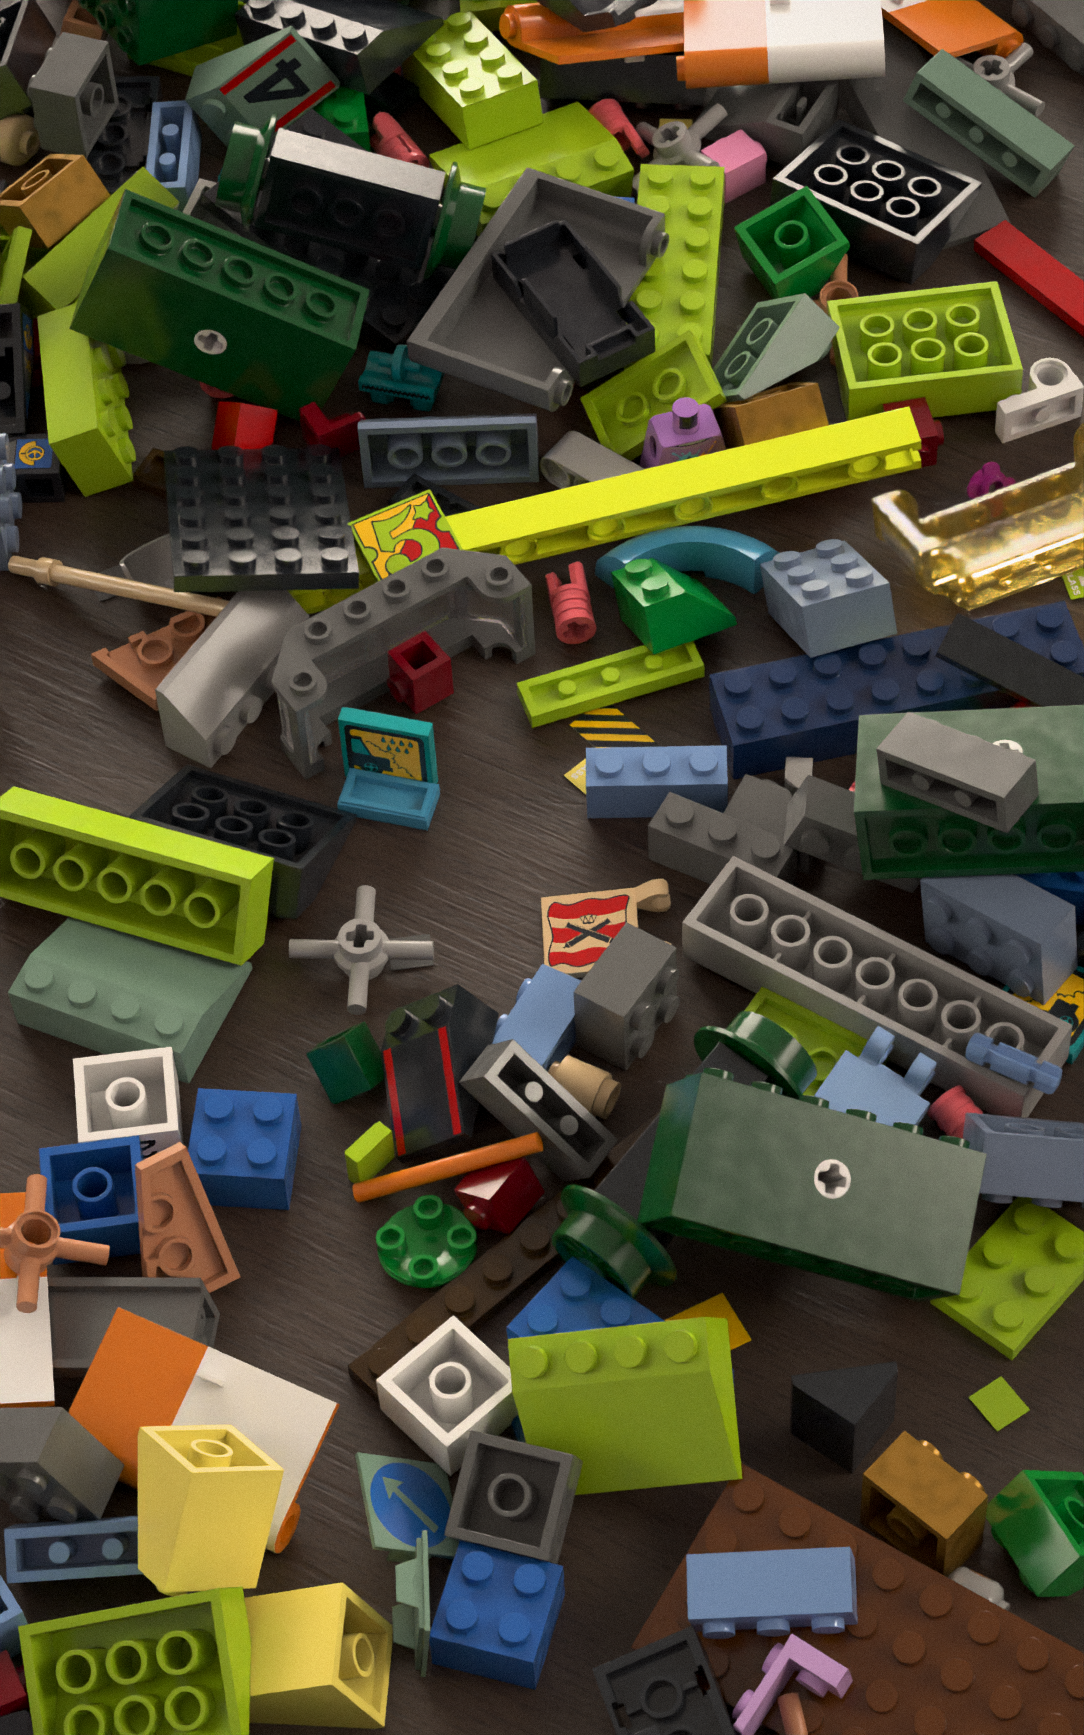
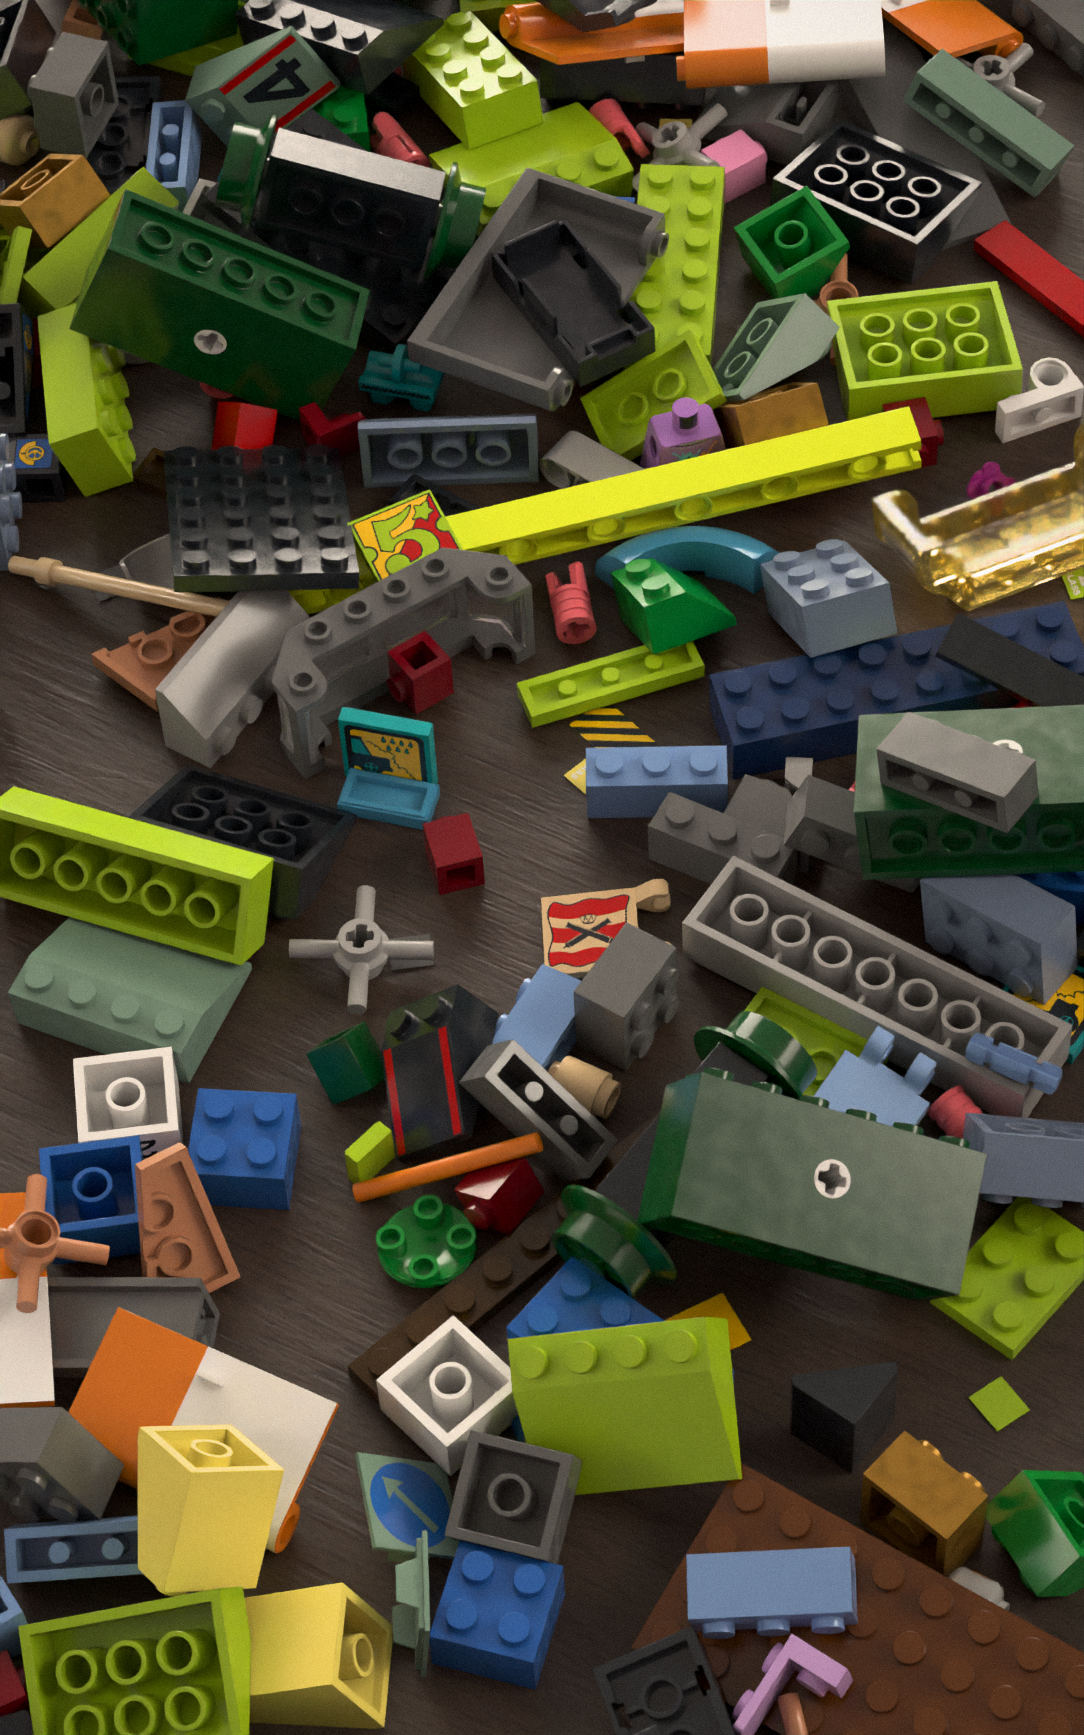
(453, 853): none -> dark red brick

